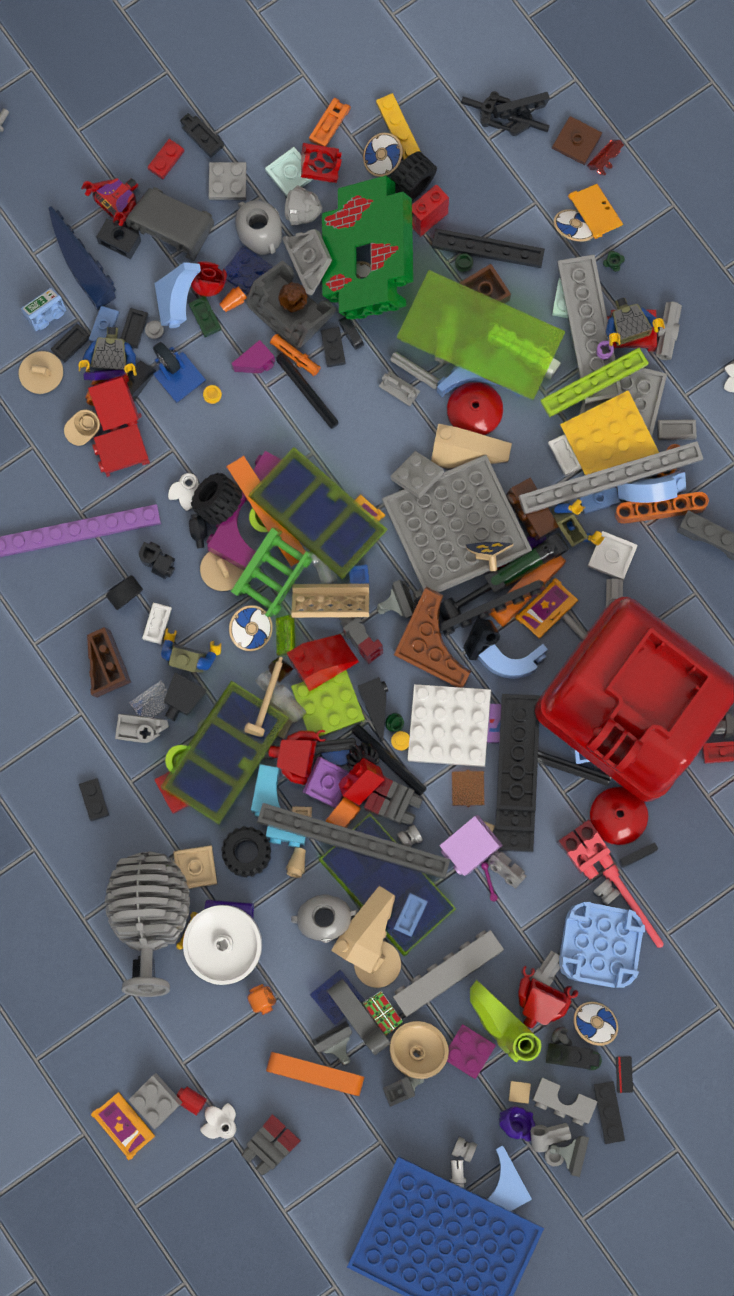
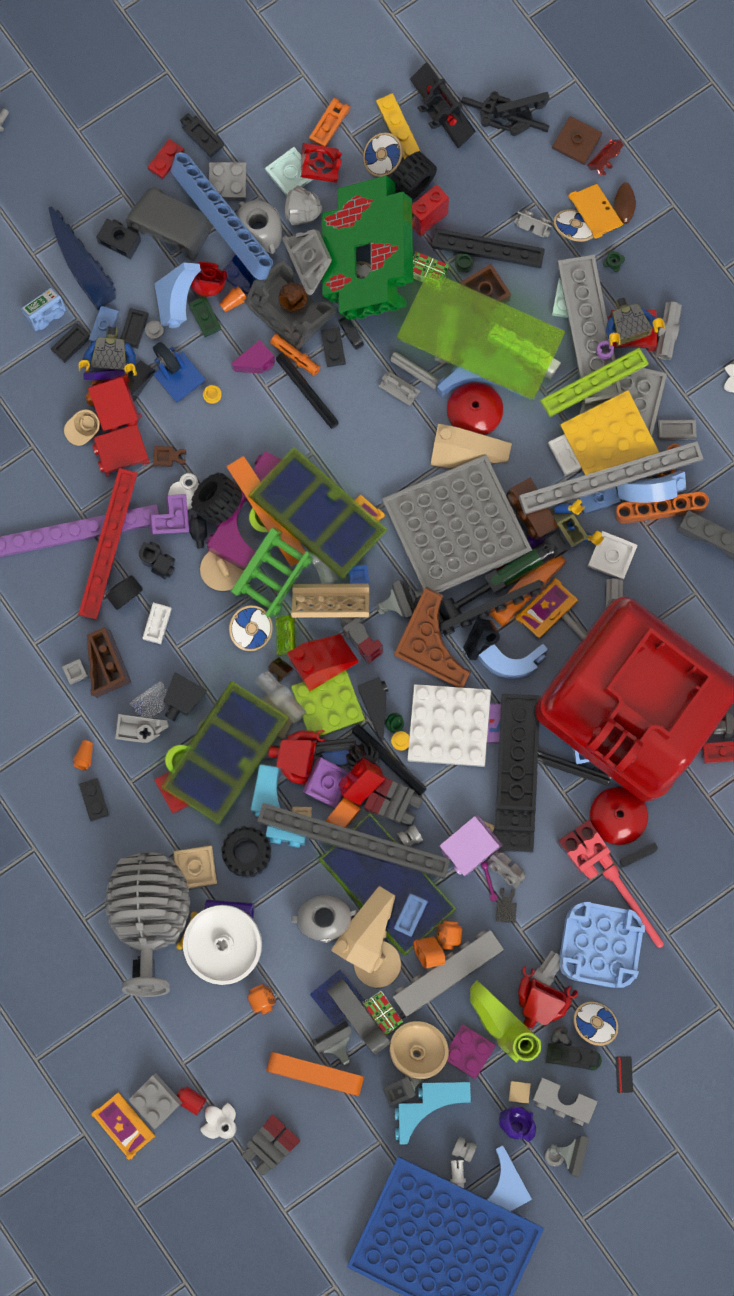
(41, 372): tan shield -> none
(75, 672): none -> light grey plate
(83, 756): none -> orange cone
(108, 544): none -> red plate
(113, 197): red torso -> none
(165, 456): none -> reddish brown plate
(176, 518): none -> medium lavender plate
(187, 658): torso -> none
(221, 216): none -> medium blue beam
(256, 729): tan piece -> none
(296, 864): tan cone -> none
(417, 474): light grey plate -> none
(423, 263): none -> piece
(429, 952): none -> orange beam
(434, 1097): none -> medium azure arch
(441, 105): none -> black piece
(449, 934): none -> orange head
(467, 788): clear orange piece -> none
(488, 551): shield -> none
(506, 909): none -> clear smoke plate
(541, 225): none -> light grey hinge
(543, 1137): light grey piece -> none
(606, 892): light grey wheel -> none
(609, 1112): black plate -> none
(625, 203): none -> reddish brown arm

